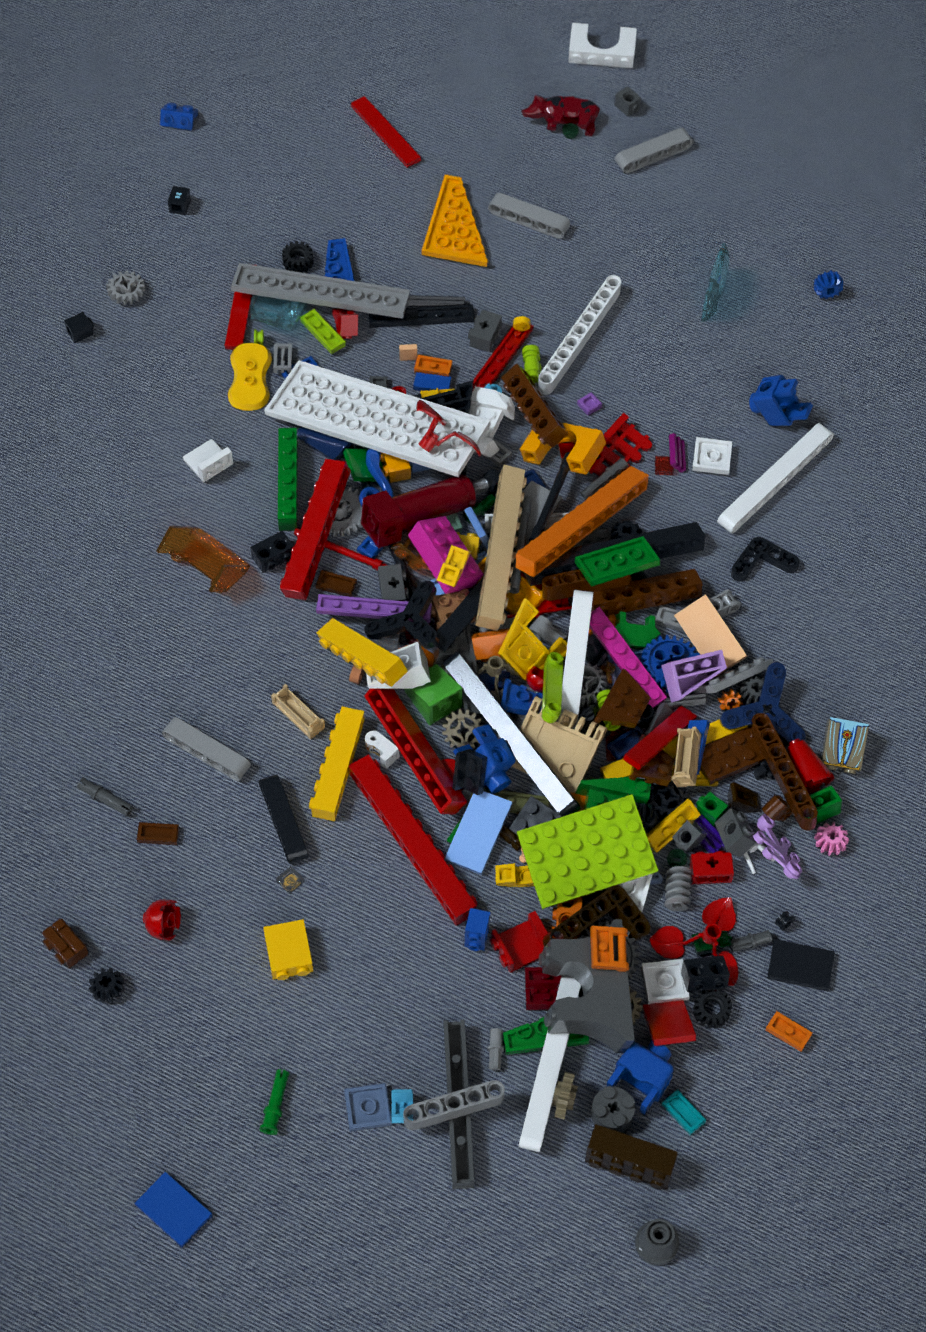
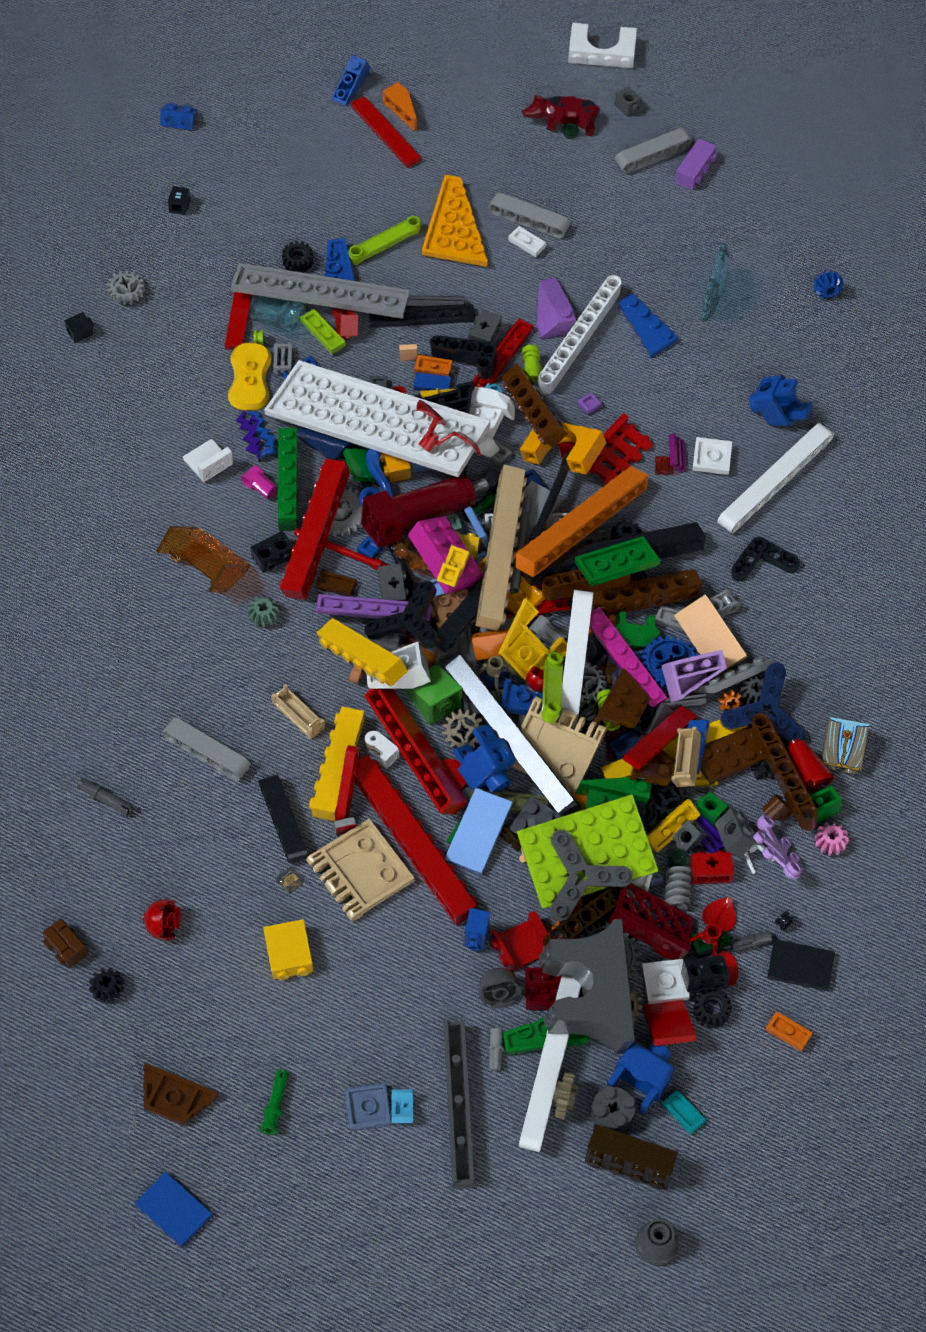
(158, 833): reddish brown tile -> none
(174, 1096): none -> reddish brown wing
(253, 447): none -> piece
(256, 479): none -> dark pink piece
(263, 611): none -> sand green gear
(344, 825): none -> tile
(347, 782): none -> red beam
(351, 80): none -> blue slope
(363, 866): none -> tan hinge
(384, 240): none -> lime piece
(399, 102): none -> orange slope
(446, 1112): light grey beam -> none
(467, 351): none -> black beam
(469, 771): black bracket -> none
(499, 987): none -> dark grey cylinder
(513, 876): yellow slope -> none
(521, 323): yellow tile -> none
(527, 241): none -> white plate
(554, 310): none -> medium lavender wedge
(596, 875): none -> dark grey piece
(602, 948): orange plate -> none
(609, 474): dark grey pin -> none
(647, 325): none -> blue wing
(648, 930): none -> dark red fence
(696, 164): none -> medium lavender brick
(743, 799): dark brown slope -> none

